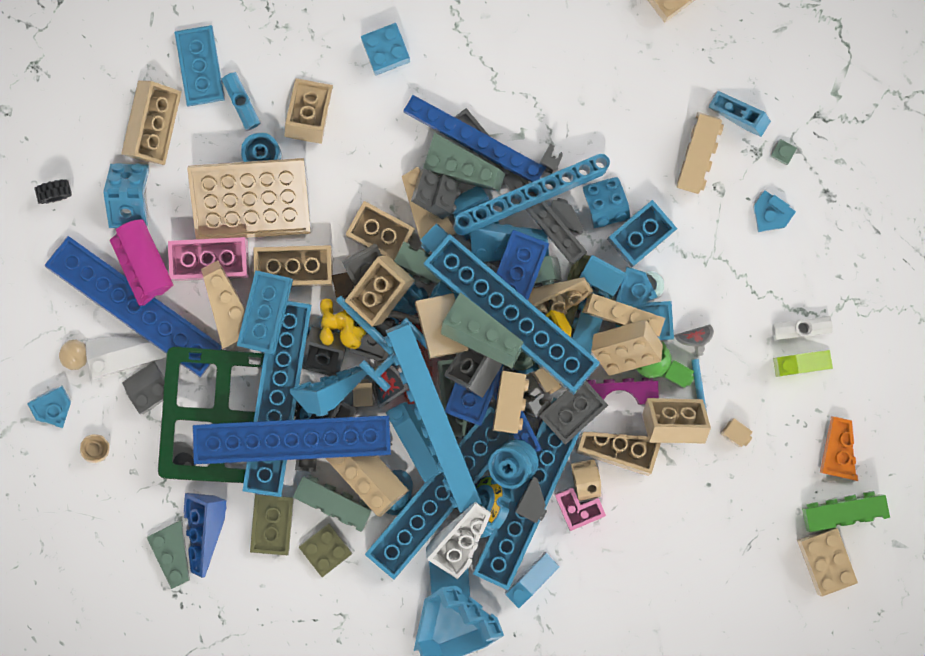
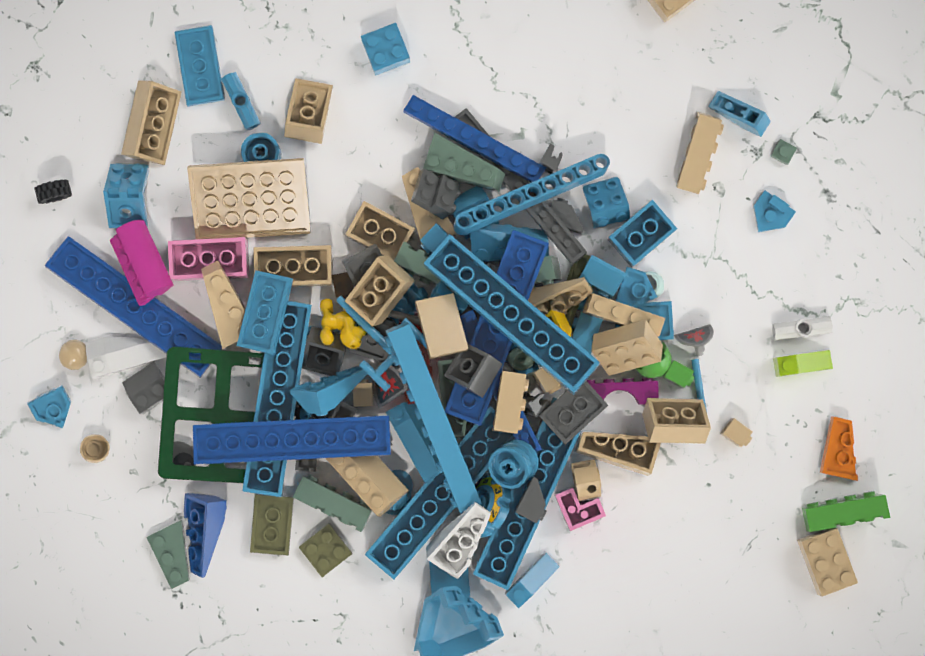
(481, 332): sand green wedge -> none

